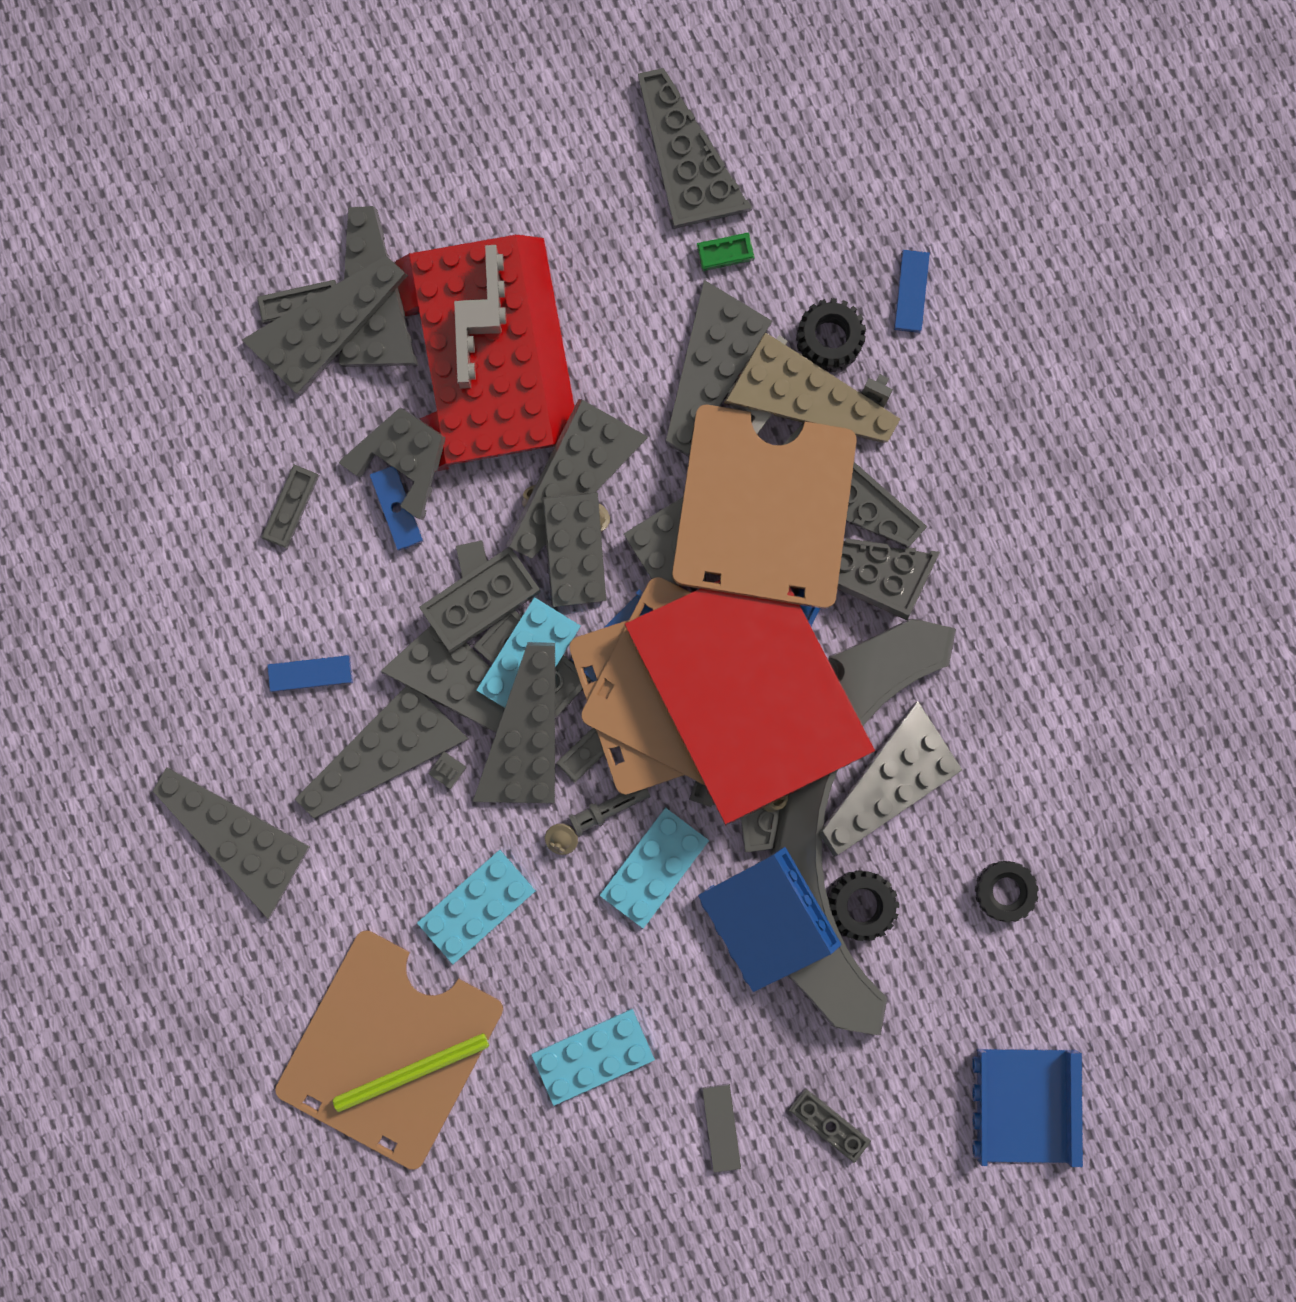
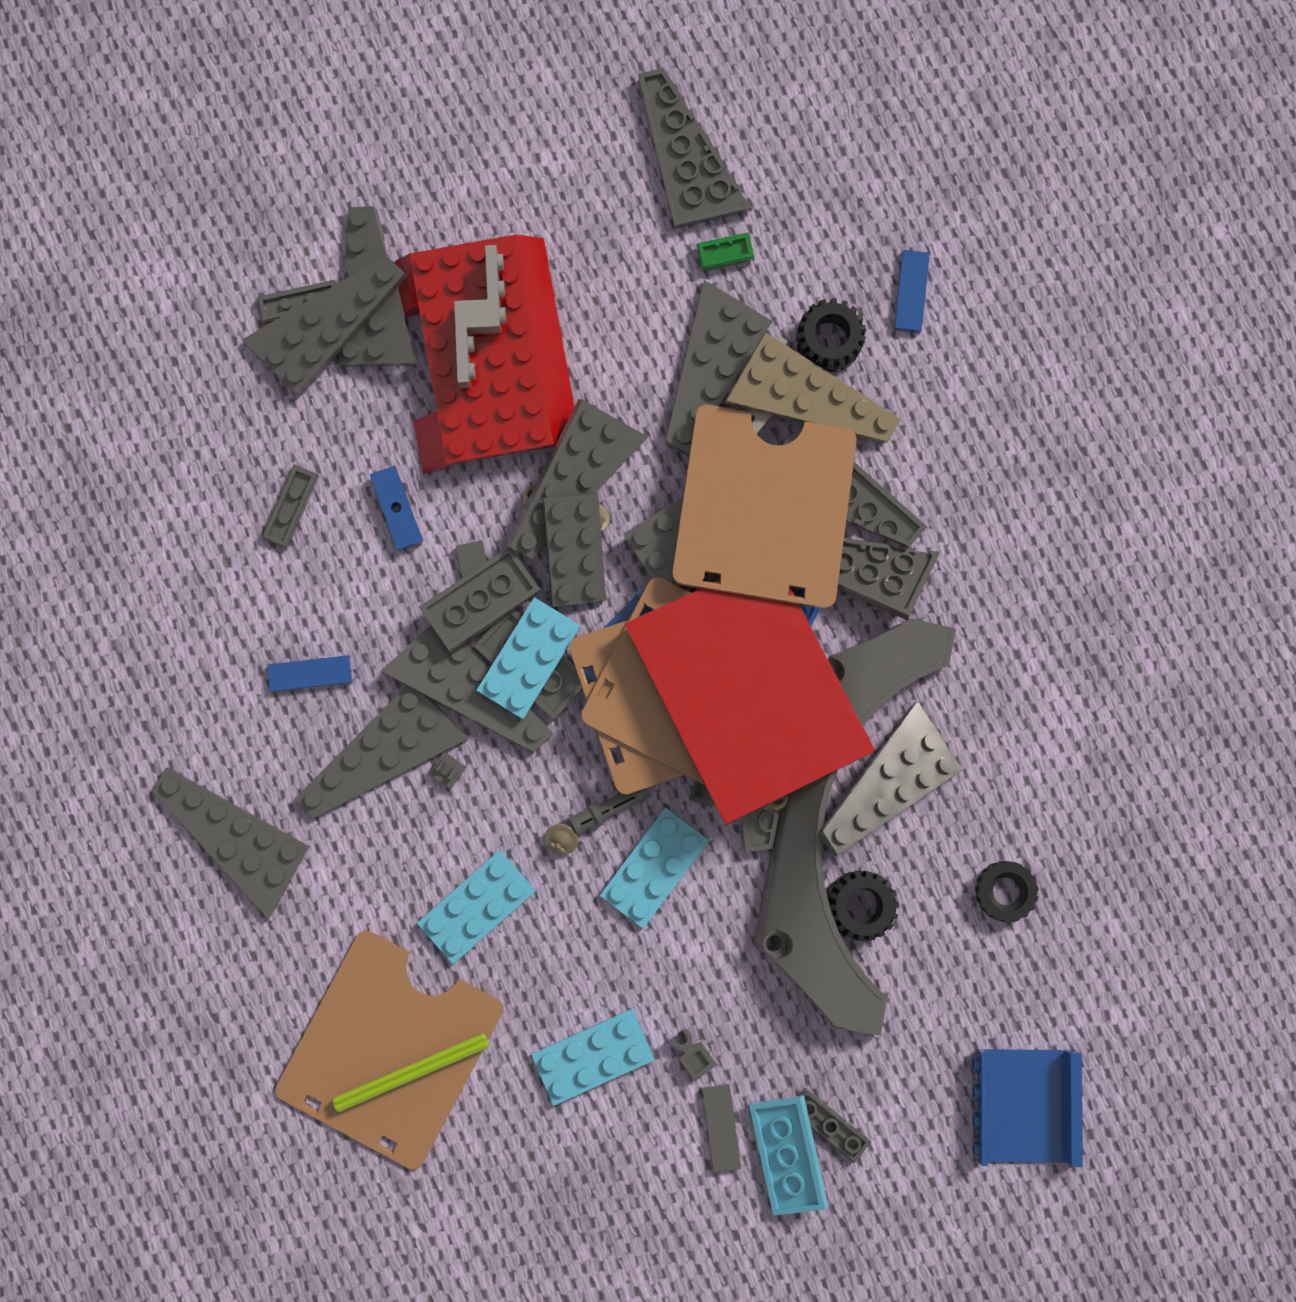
(409, 448): dark grey wing -> none
(524, 746): dark grey wing -> none
(582, 756): dark grey tile -> none
(695, 1057): none -> dark grey plate
(769, 920): blue panel -> none
(788, 1155): none -> medium azure plate
(877, 390): dark grey tile -> none

